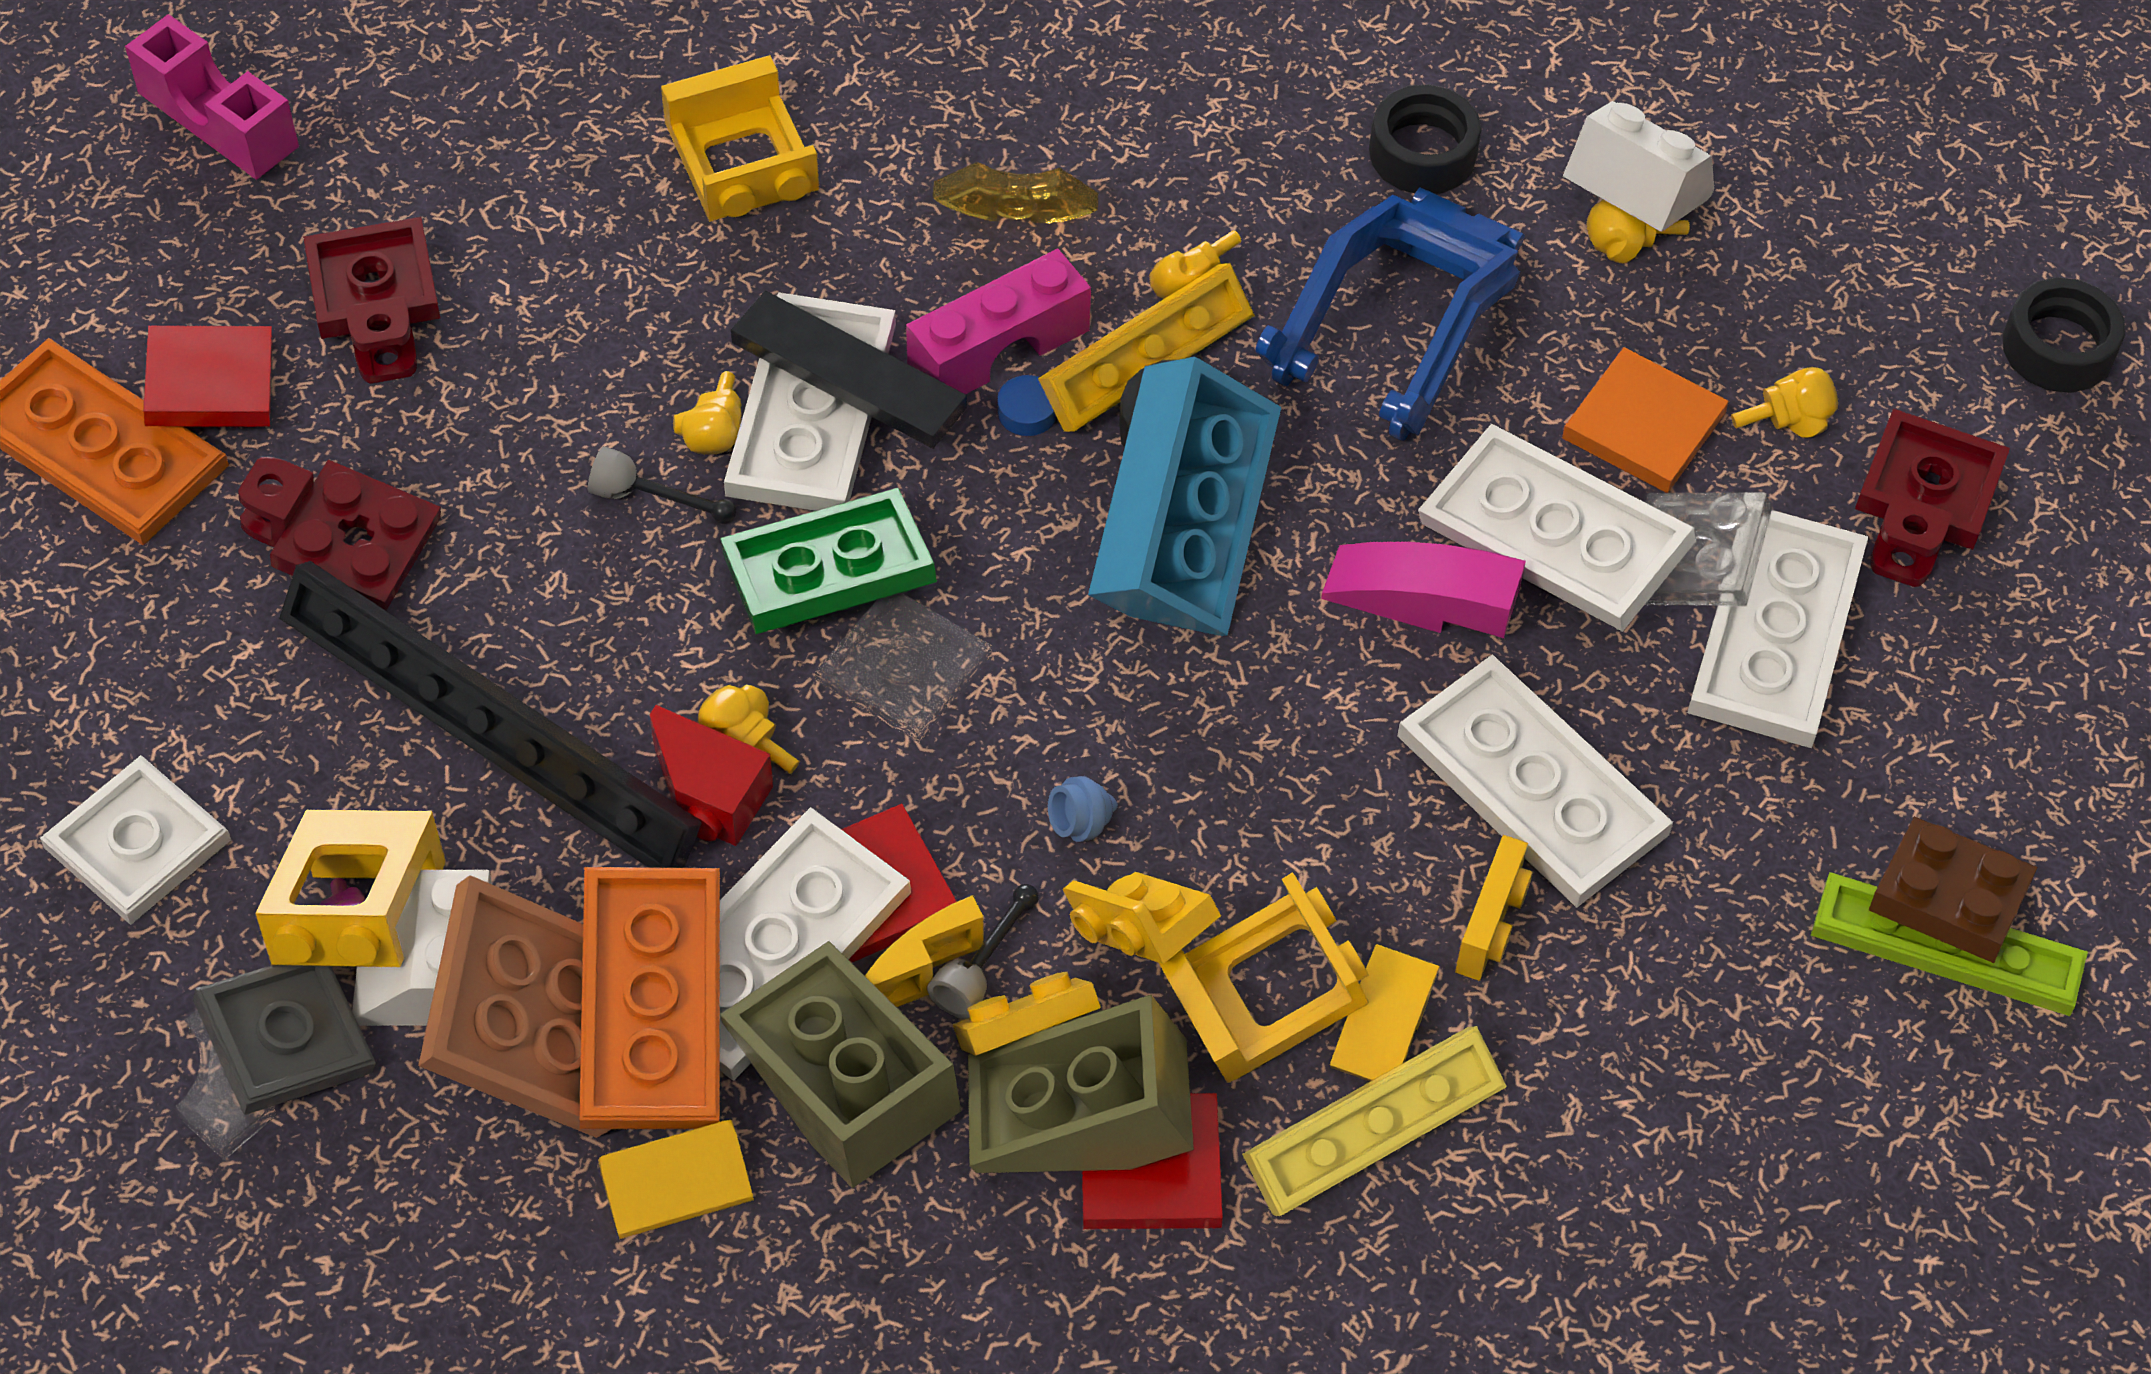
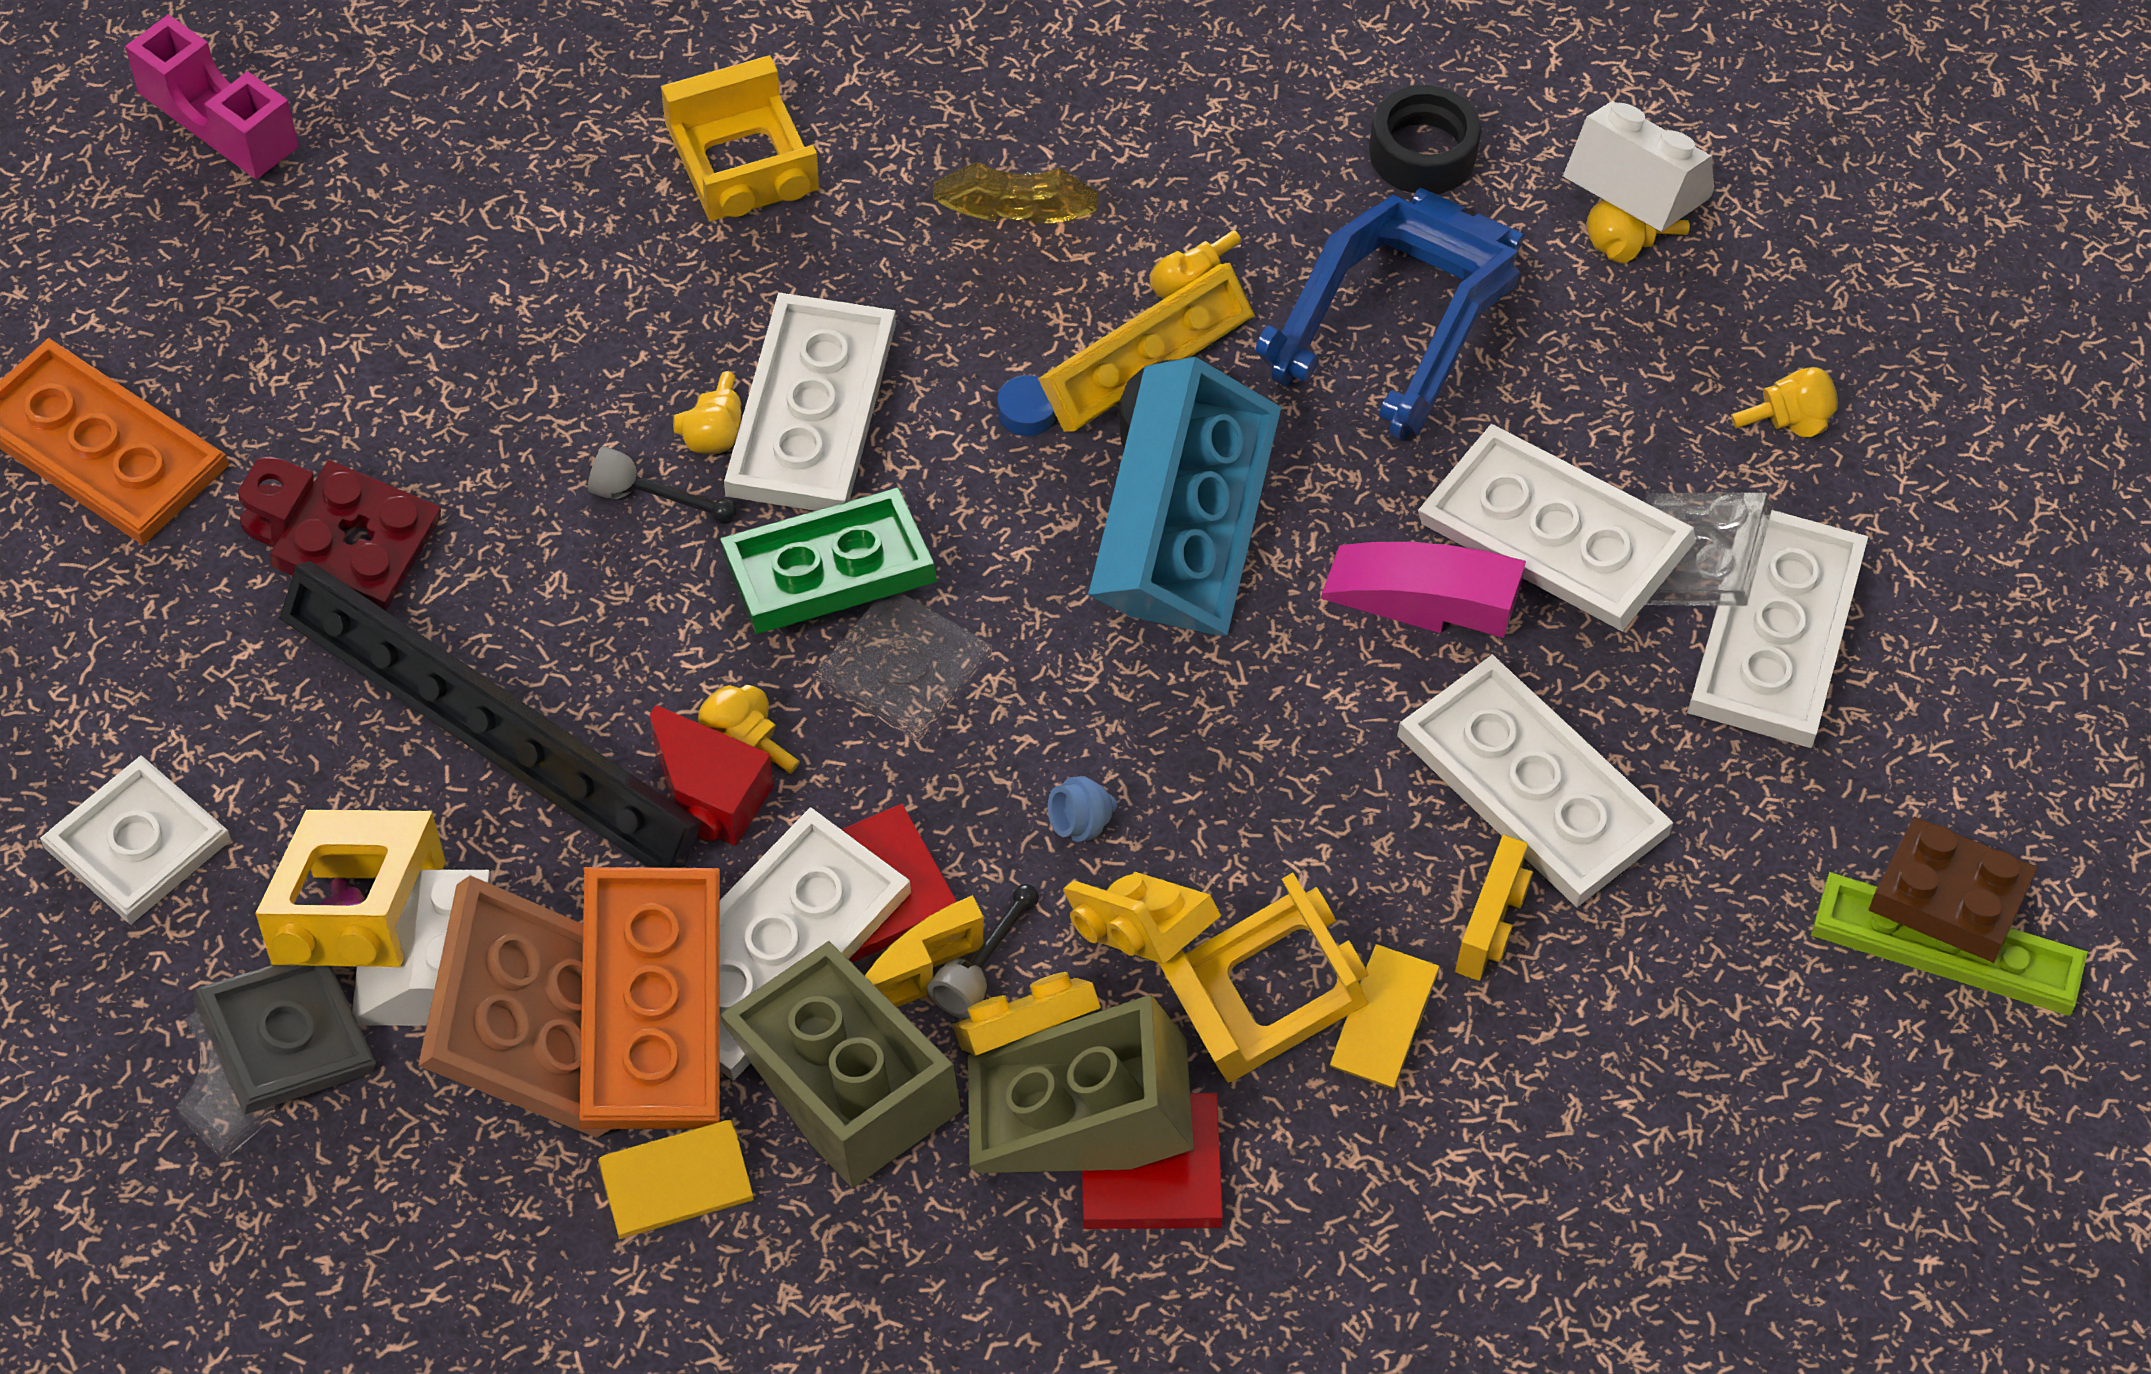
(208, 376): red tile -> none
(375, 312): dark red plate -> none
(849, 369): black tile -> none
(1036, 302): dark pink arch -> none
(1374, 1121): light yellow tile -> none
(1645, 419): orange tile -> none
(1923, 513): dark red plate -> none
(2056, 368): black tyre -> none

